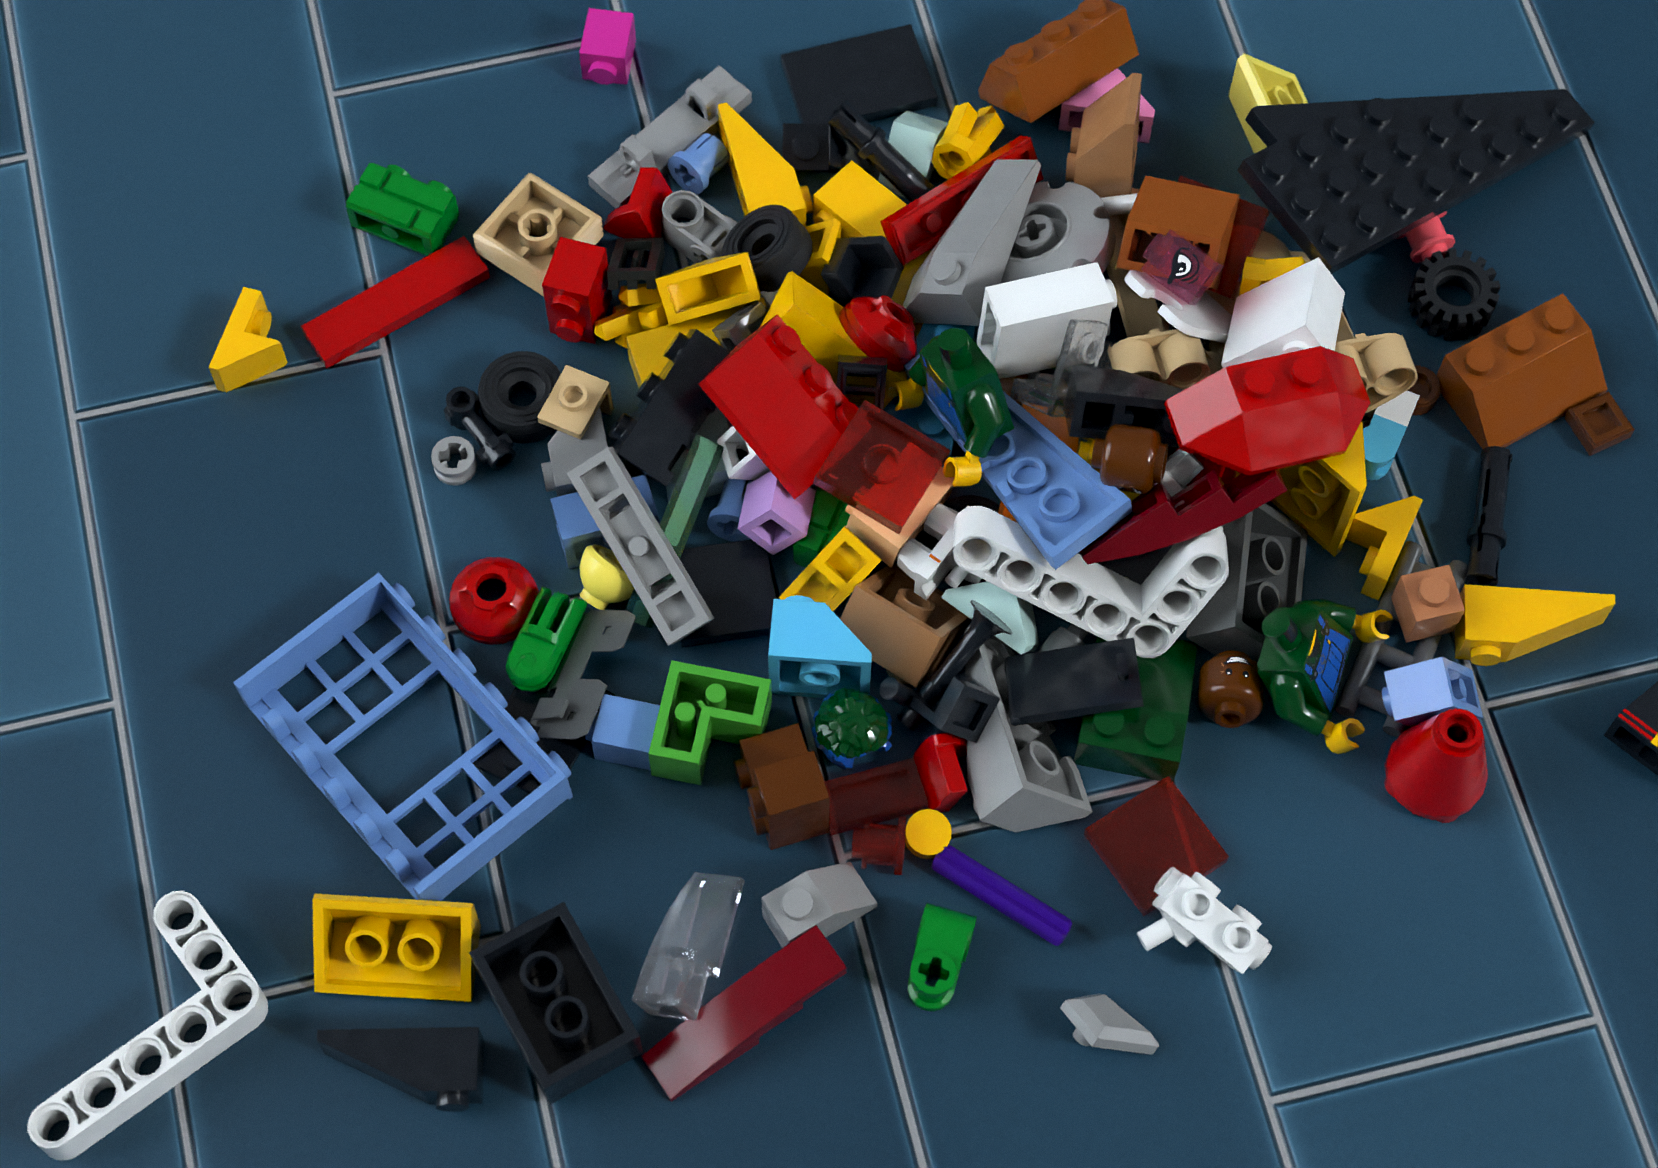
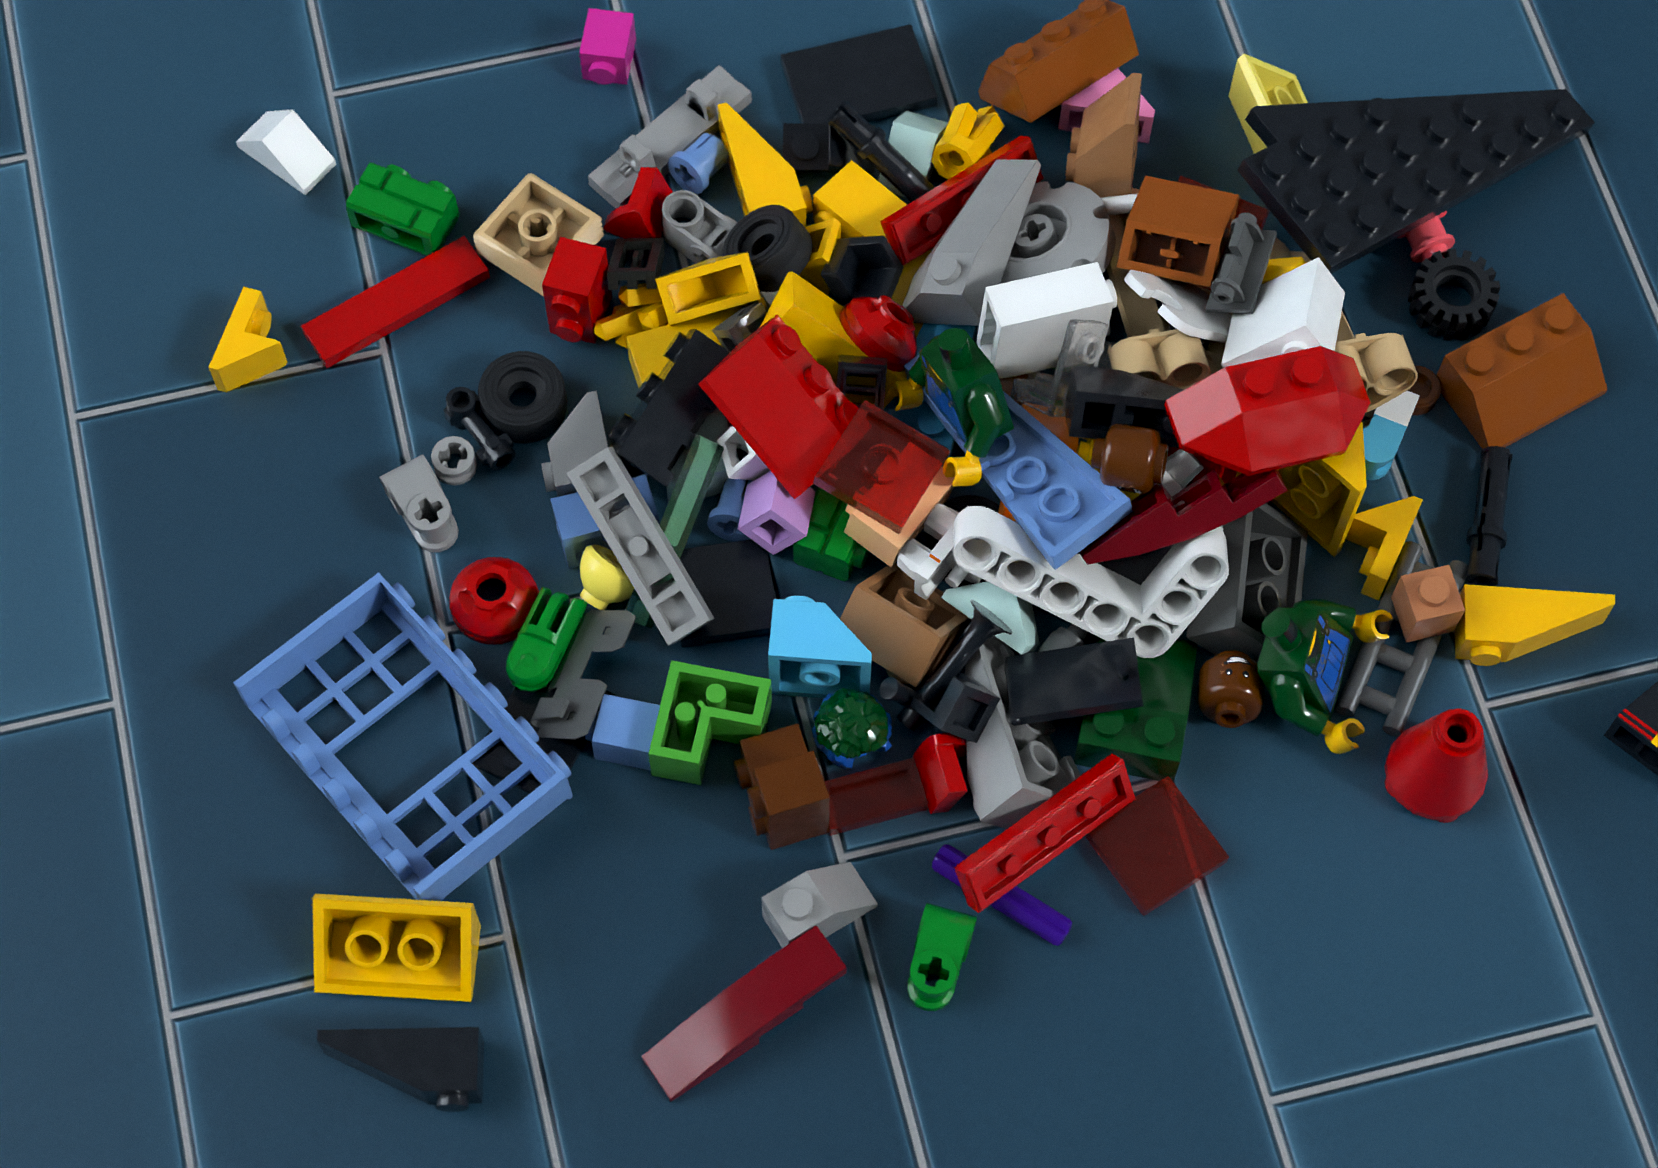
(162, 1038): white beam -> none
(287, 149): none -> white slope
(419, 501): none -> light grey piece
(556, 1003): black brick -> none
(575, 402): tan bracket -> none
(689, 946): clear slope -> none
(835, 570): yellow slope -> none
(880, 844): clear red brick -> none
(927, 833): yellow piece -> none
(1044, 833): none -> red tile
(1107, 1025): light grey piece -> none
(1180, 266): clear pink brick -> none
(1194, 914): white brick -> none
(1241, 267): none -> dark grey hinge
(1429, 689): slope -> none
(1599, 423): reddish brown tile -> none

